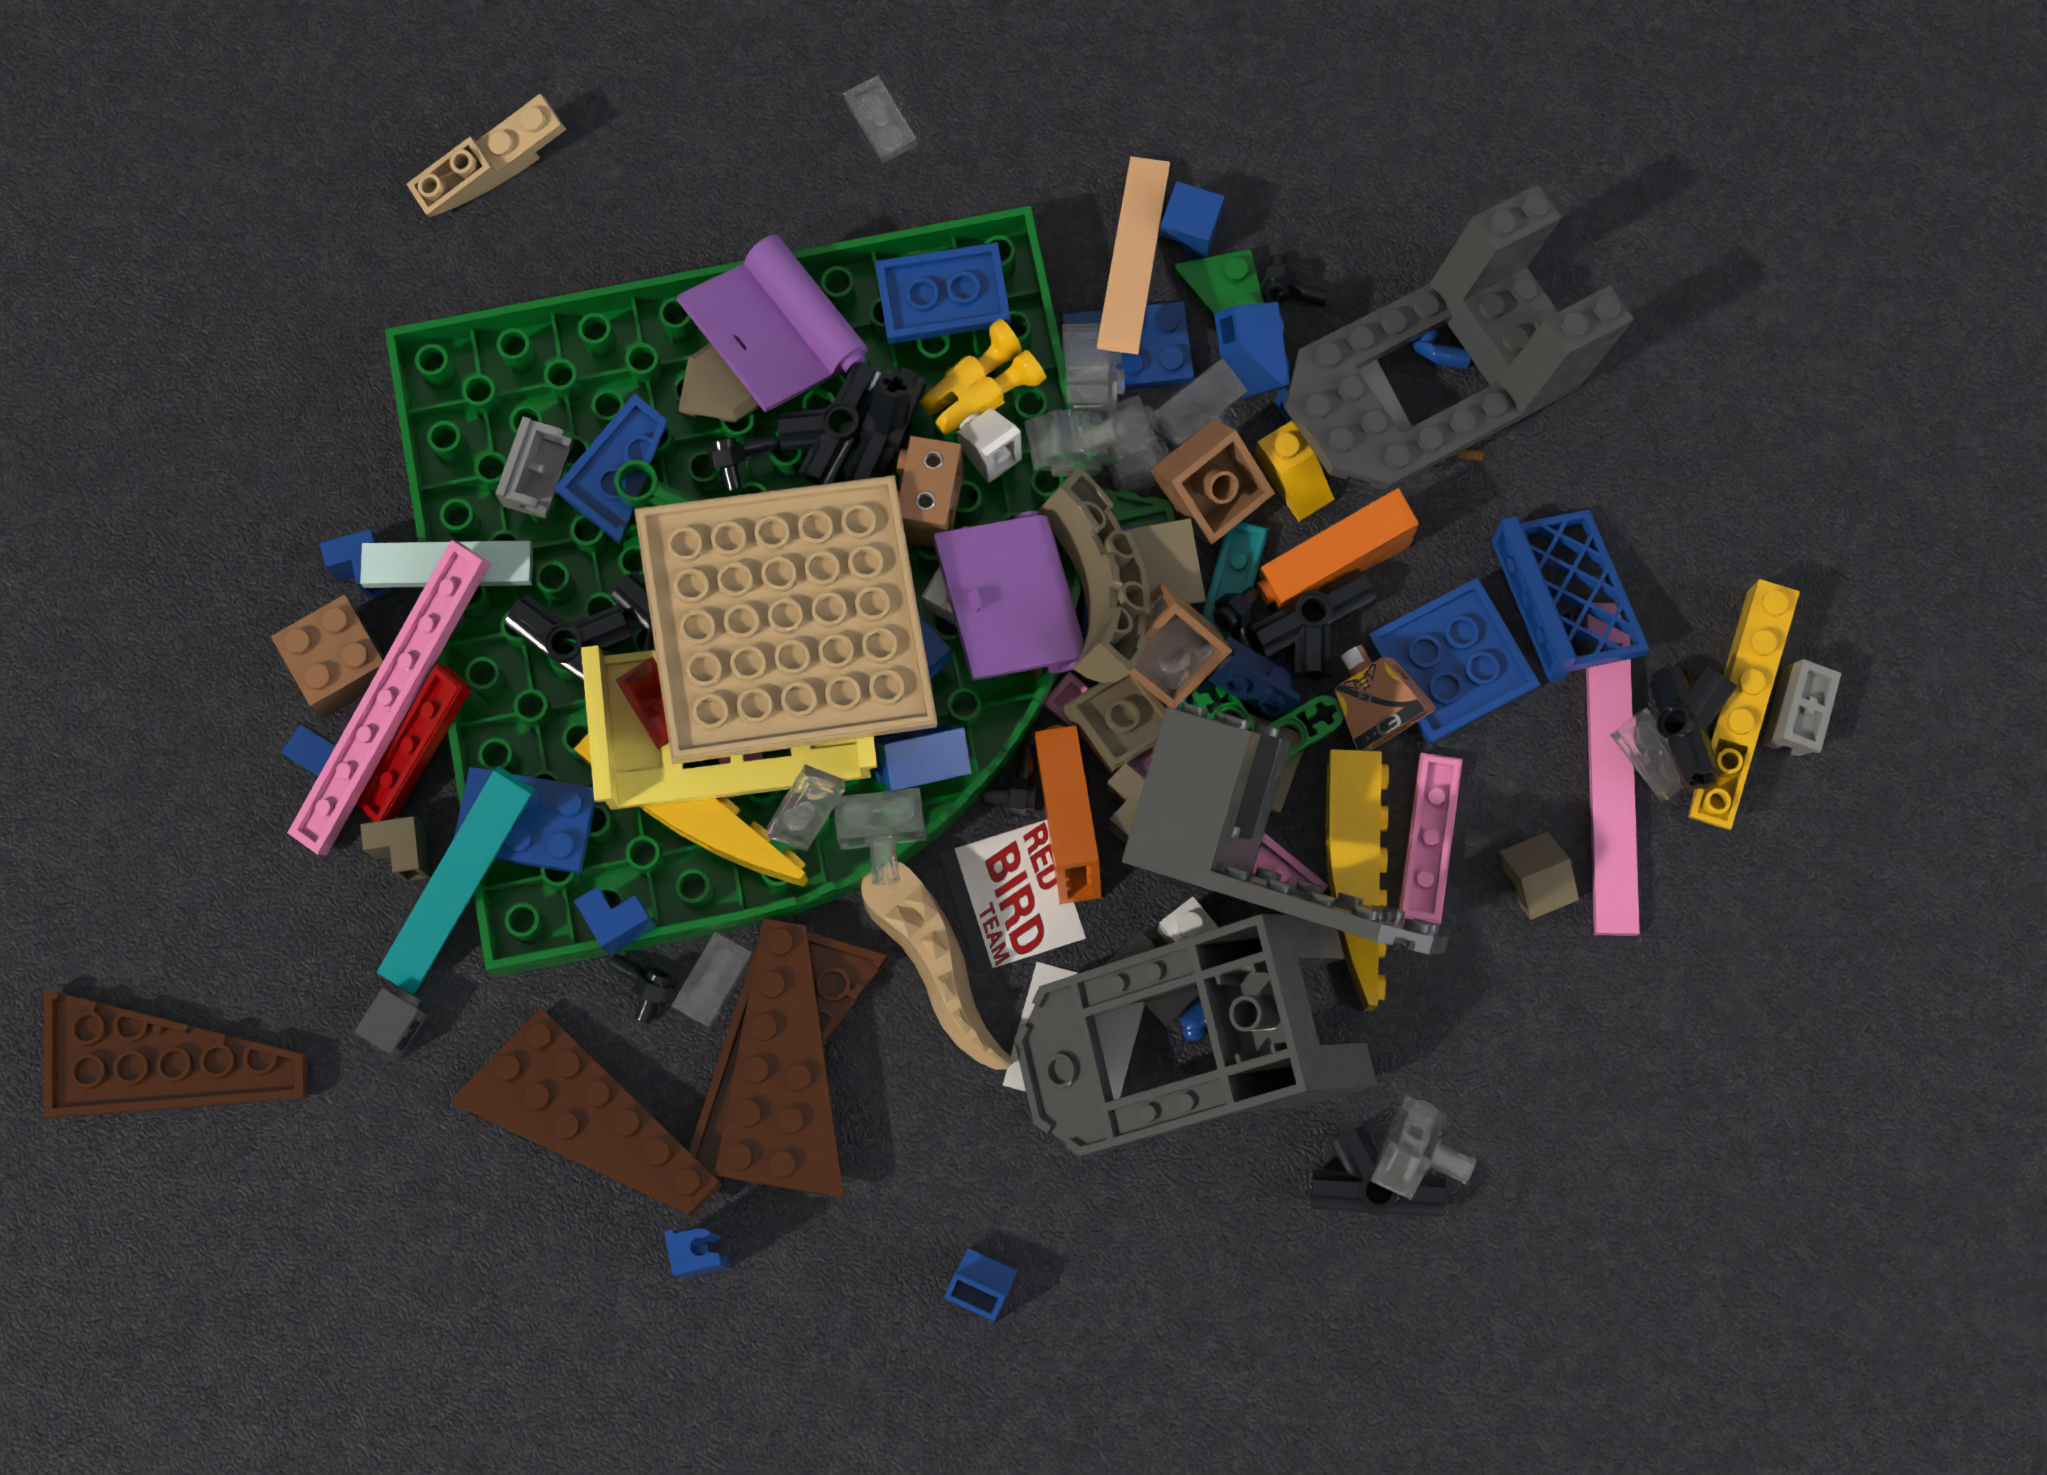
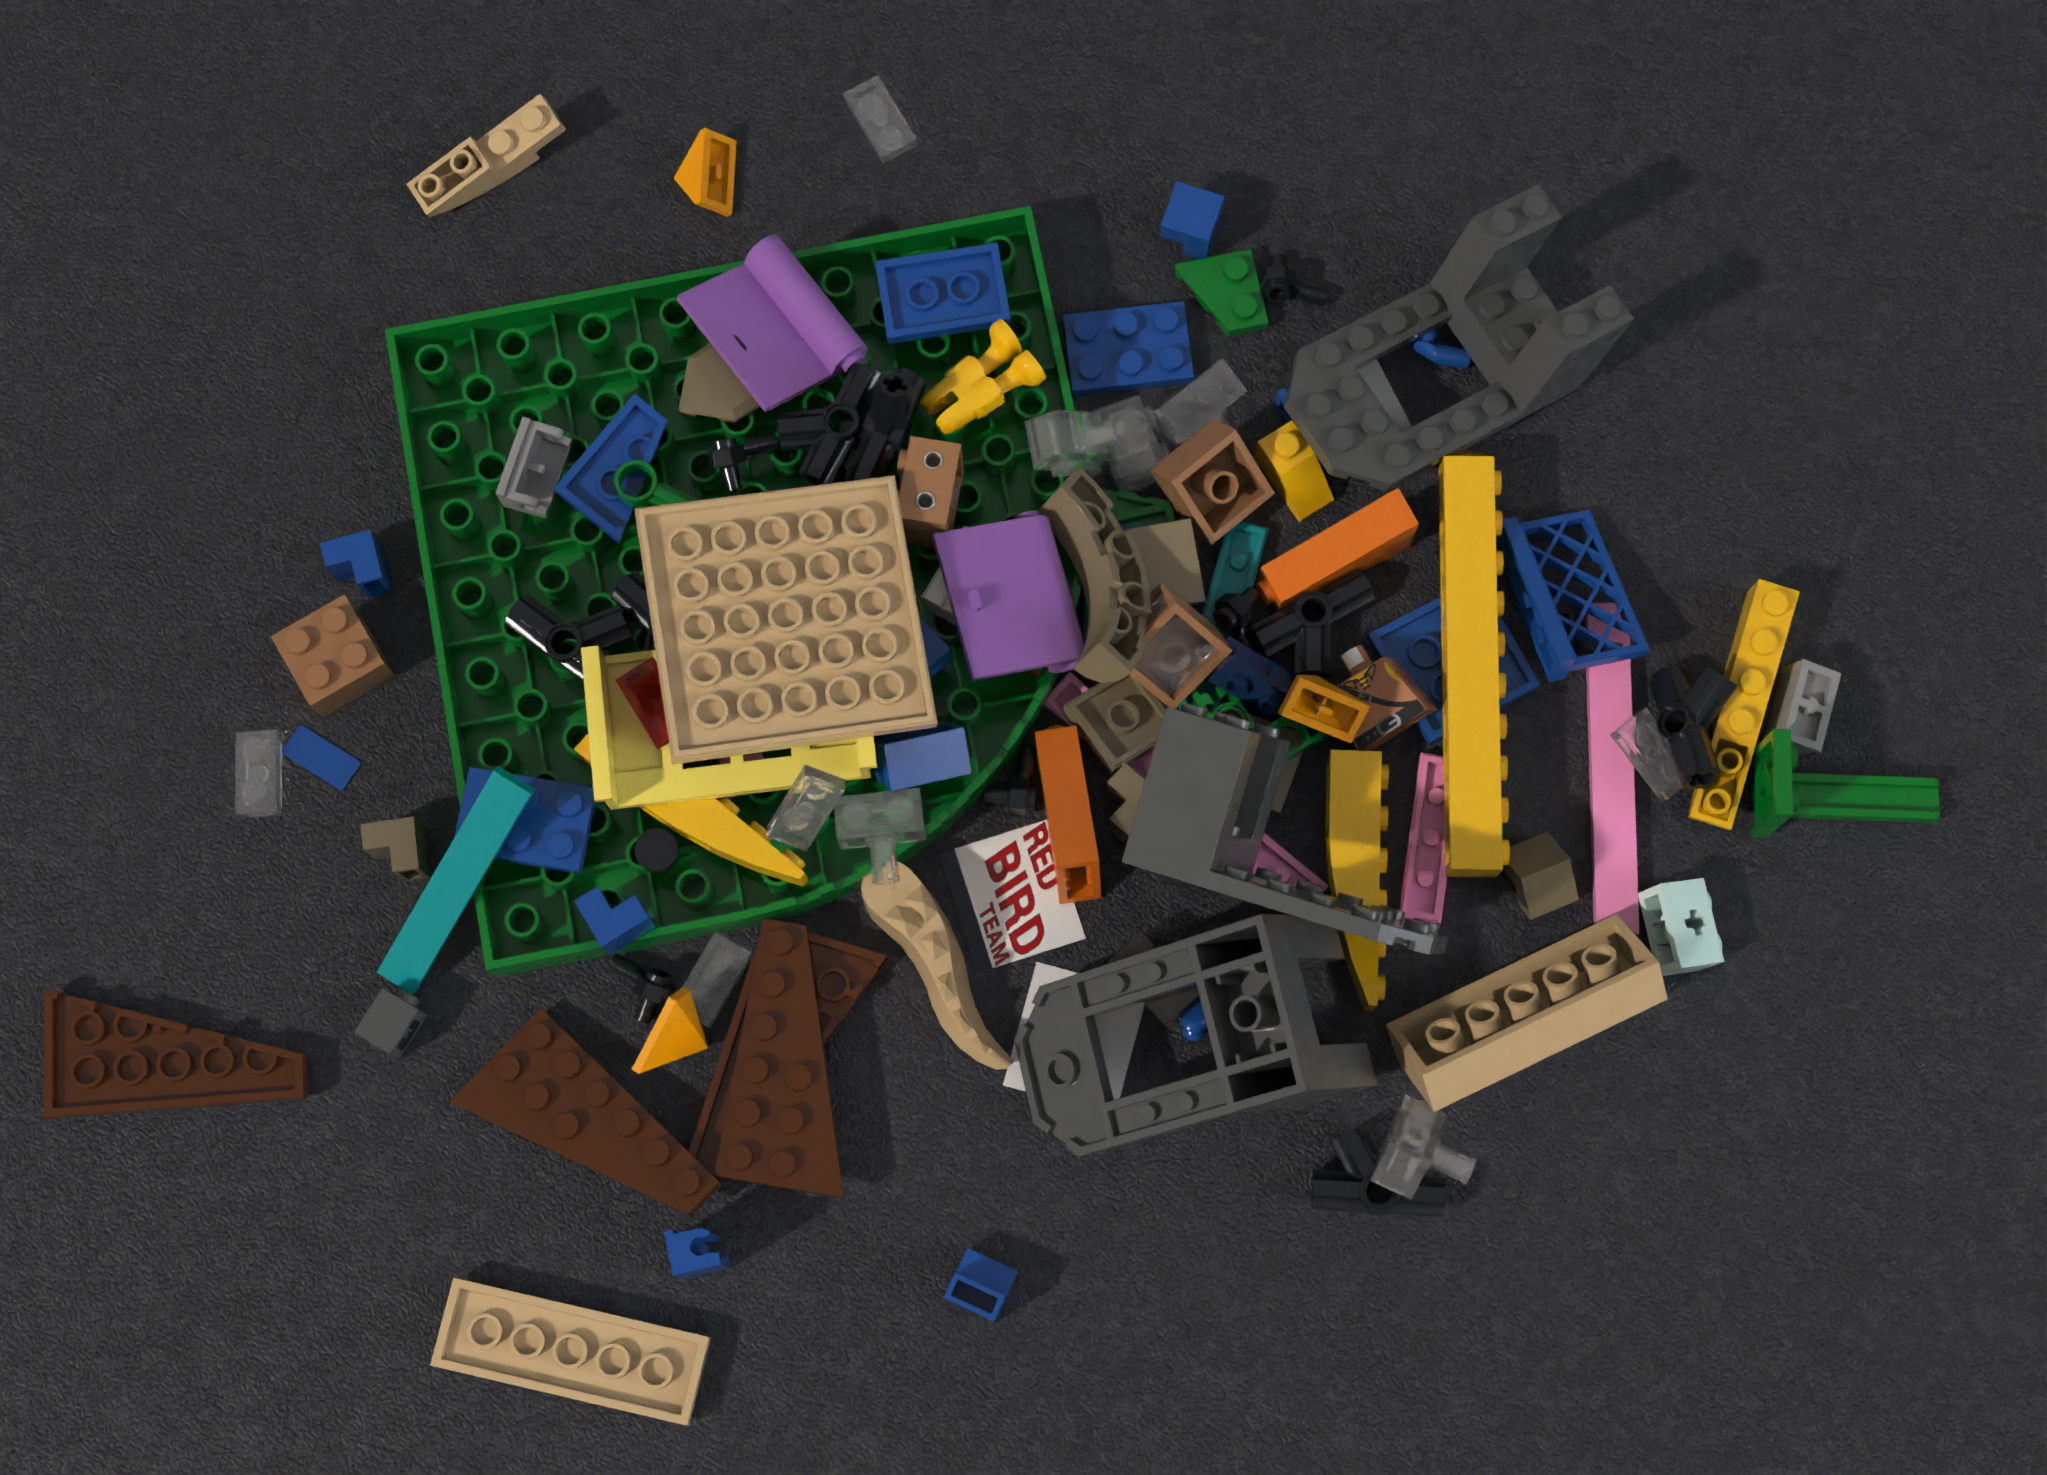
(258, 773): none -> clear plate
(389, 697): bright pink plate -> none
(414, 562): light aqua tile -> none
(414, 744): red tile -> none
(571, 1351): none -> tan plate
(657, 850): none -> black tile
(674, 1033): none -> light orange slope
(709, 172): none -> light orange slope
(990, 443): white slope -> none
(1090, 372): clear brick -> none
(1133, 256): light nougat tile -> none
(1185, 922): white brick -> none
(1254, 346): blue slope -> none
(1324, 707): none -> light orange slope
(1471, 667): none -> yellow brick
(1526, 1012): none -> tan brick
(1681, 926): none -> light aqua brick
(1787, 795): none -> green bracket

